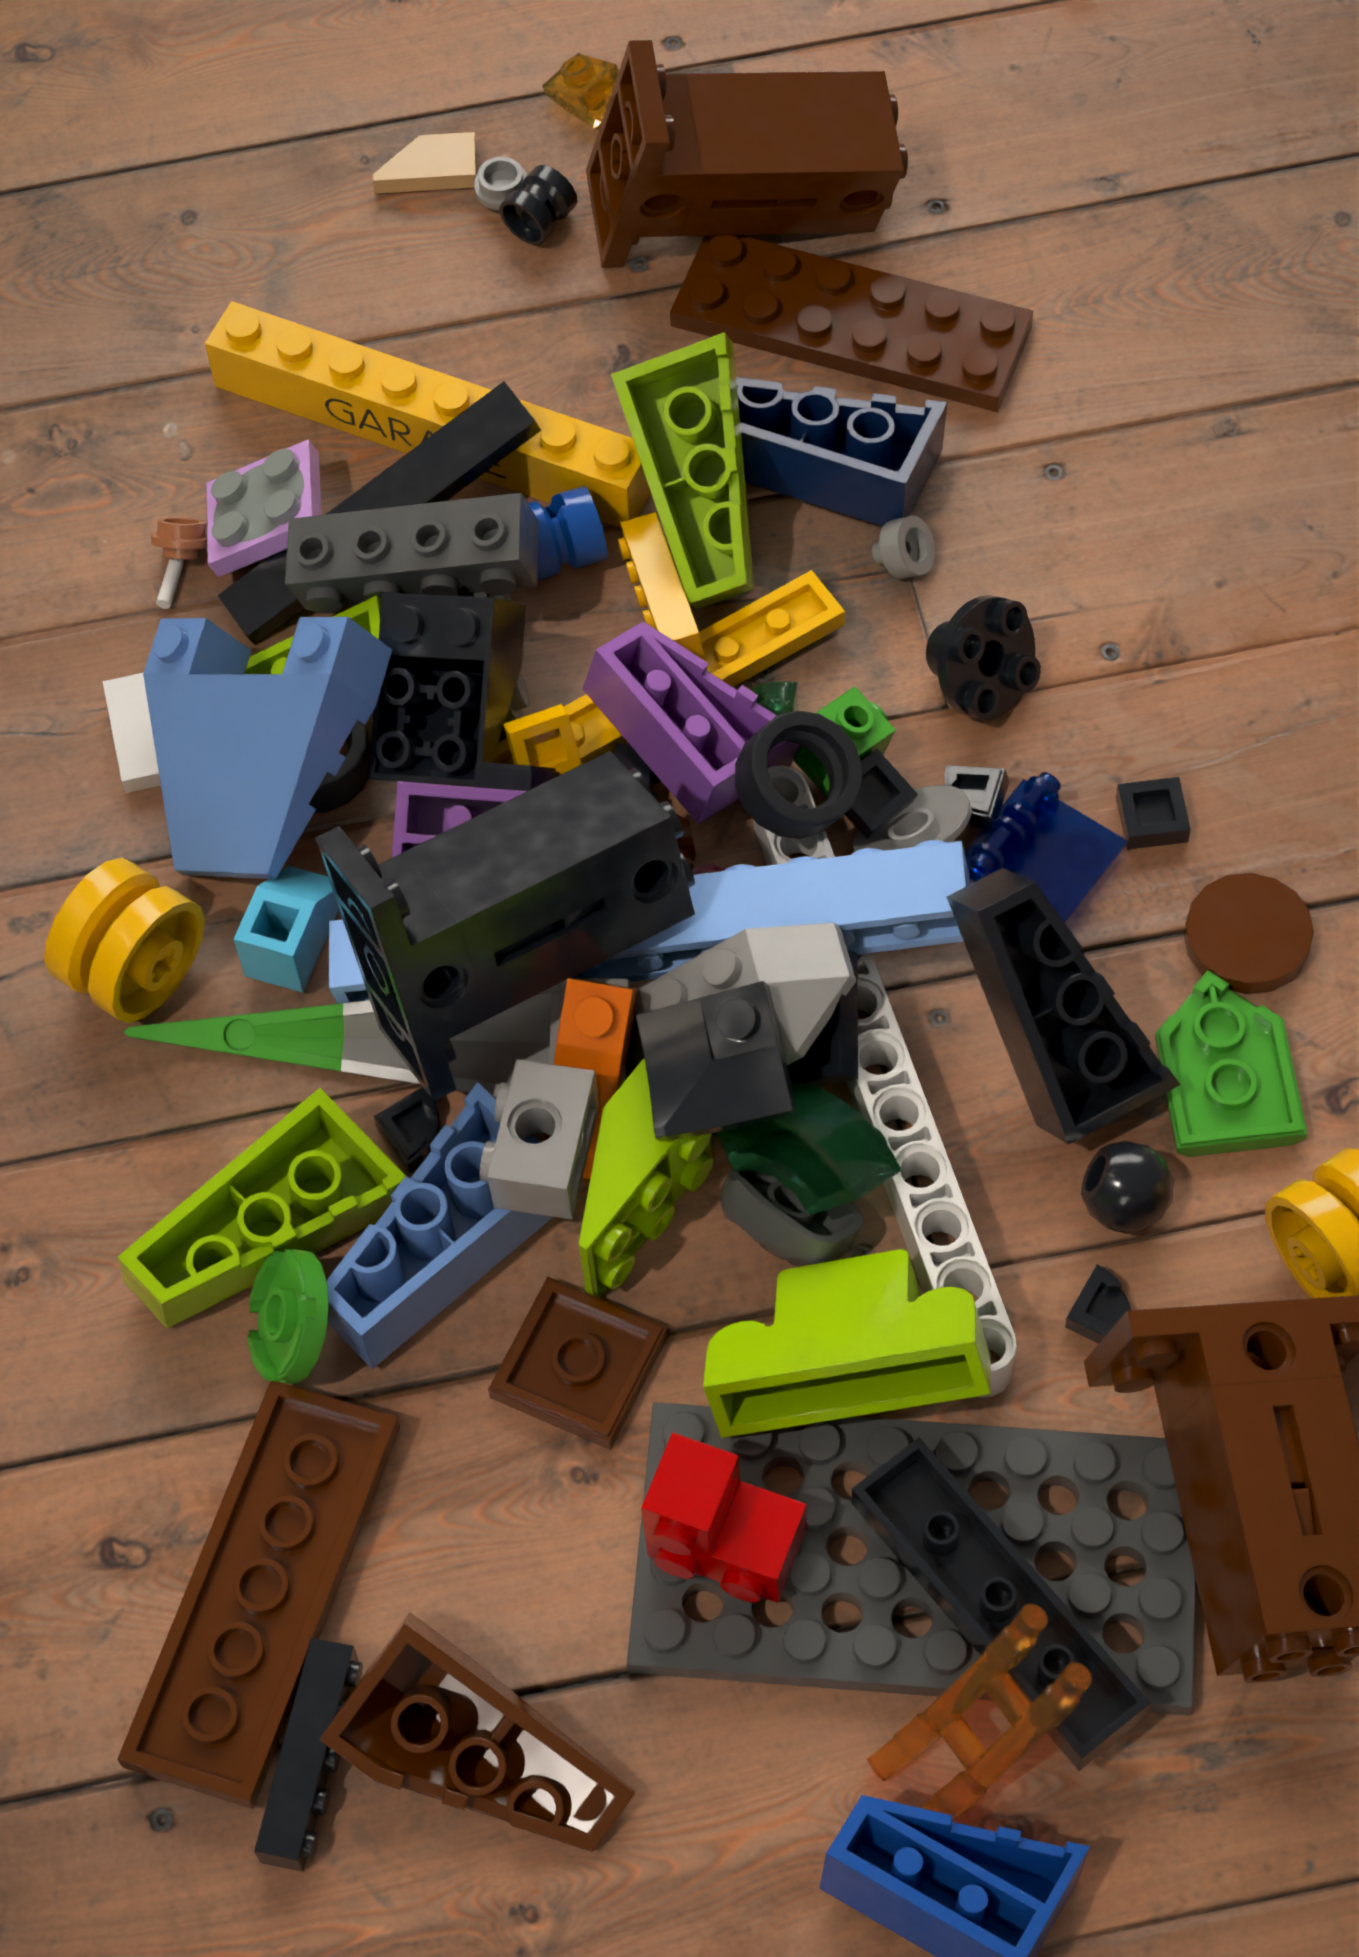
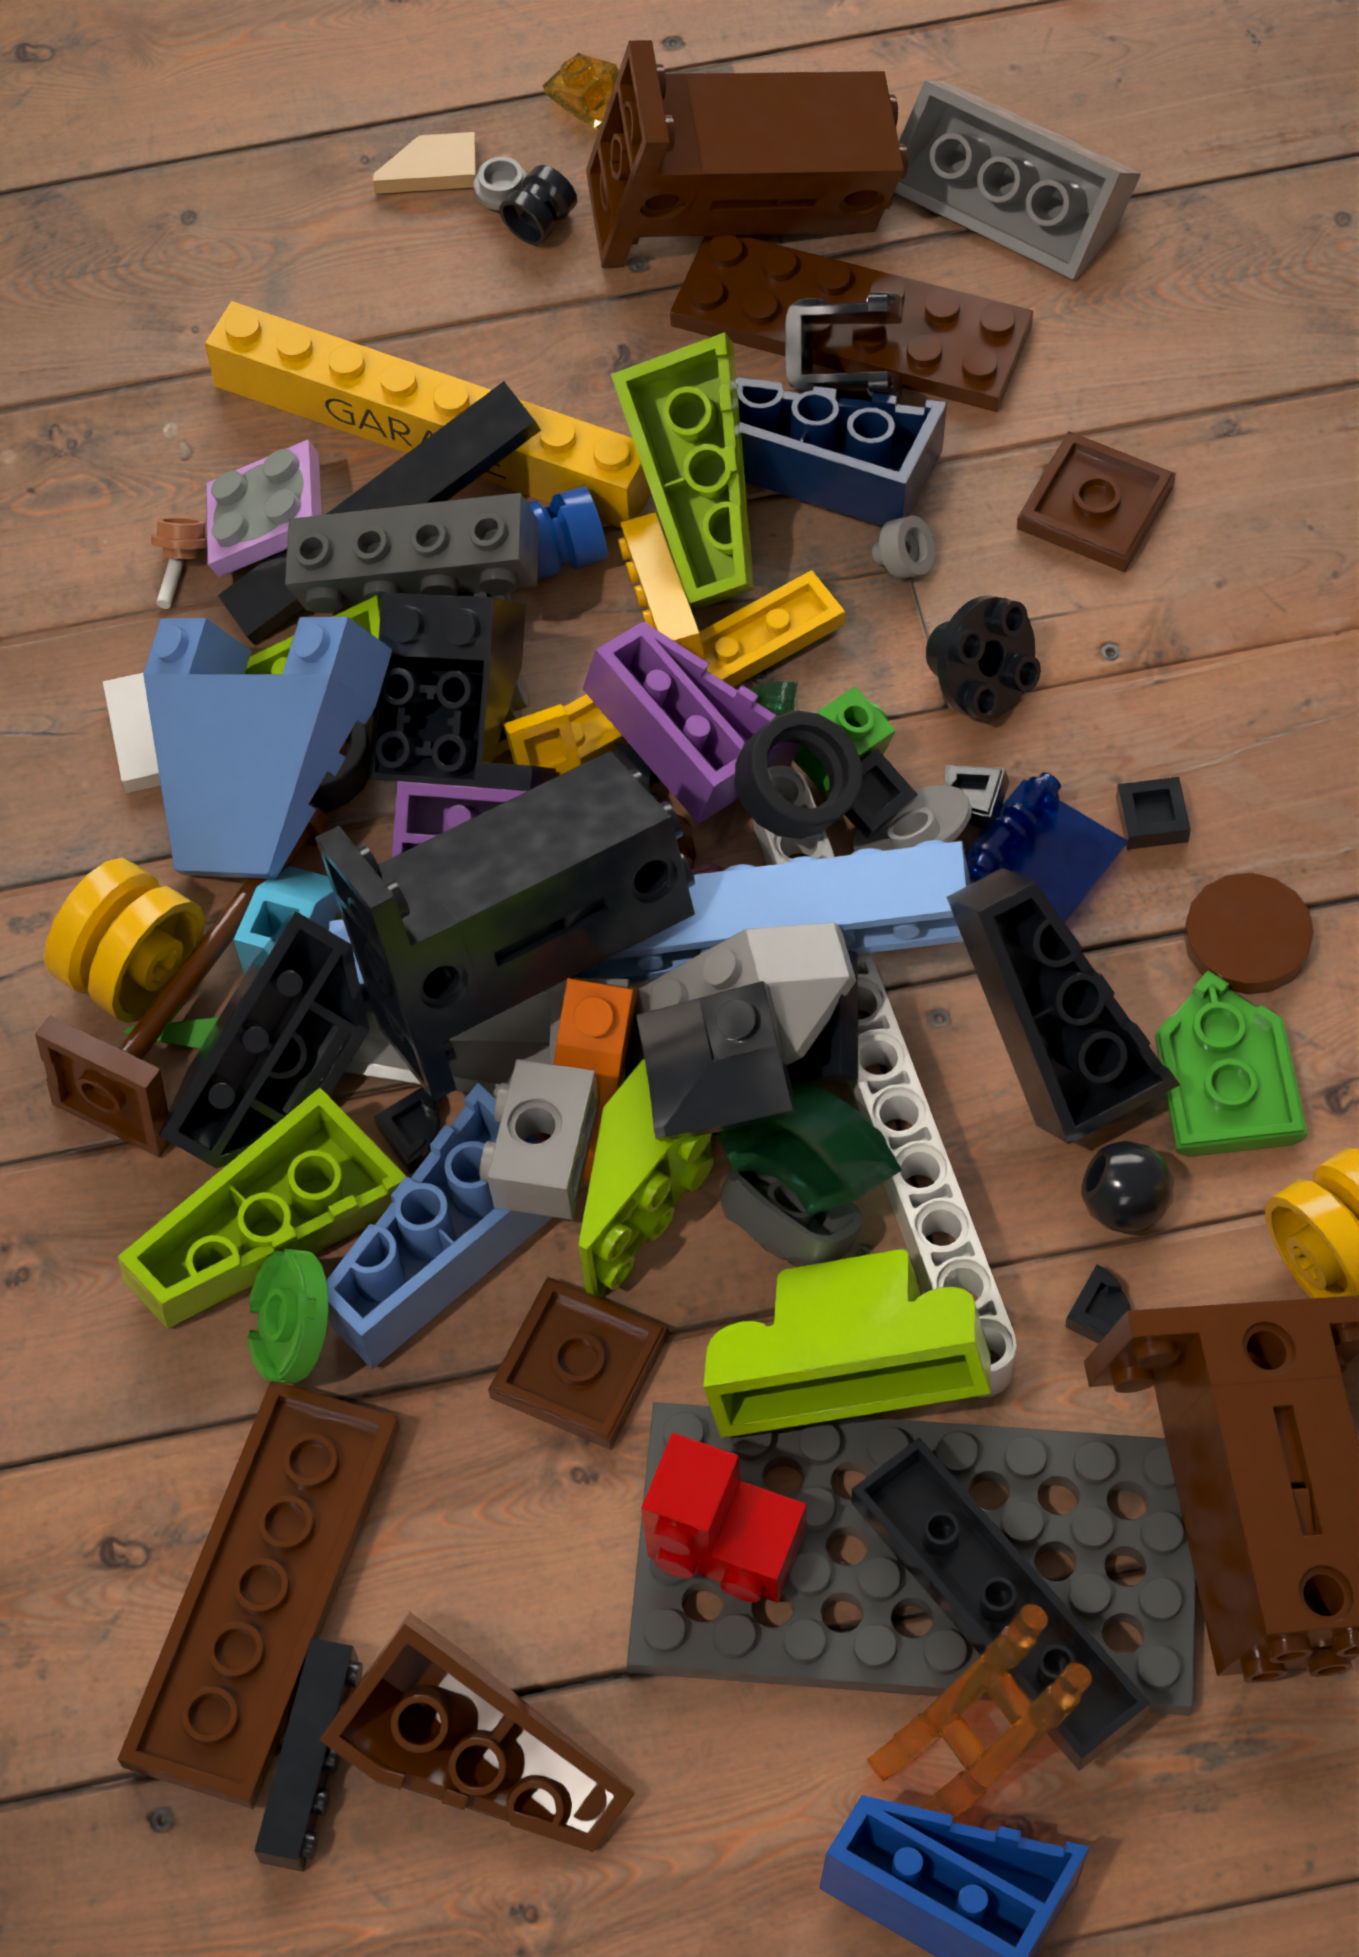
(114, 1084): none -> reddish brown tile
(273, 1045): none -> black wedge
(802, 314): none -> black piece
(1012, 178): none -> light grey slope
(1096, 501): none -> reddish brown tile

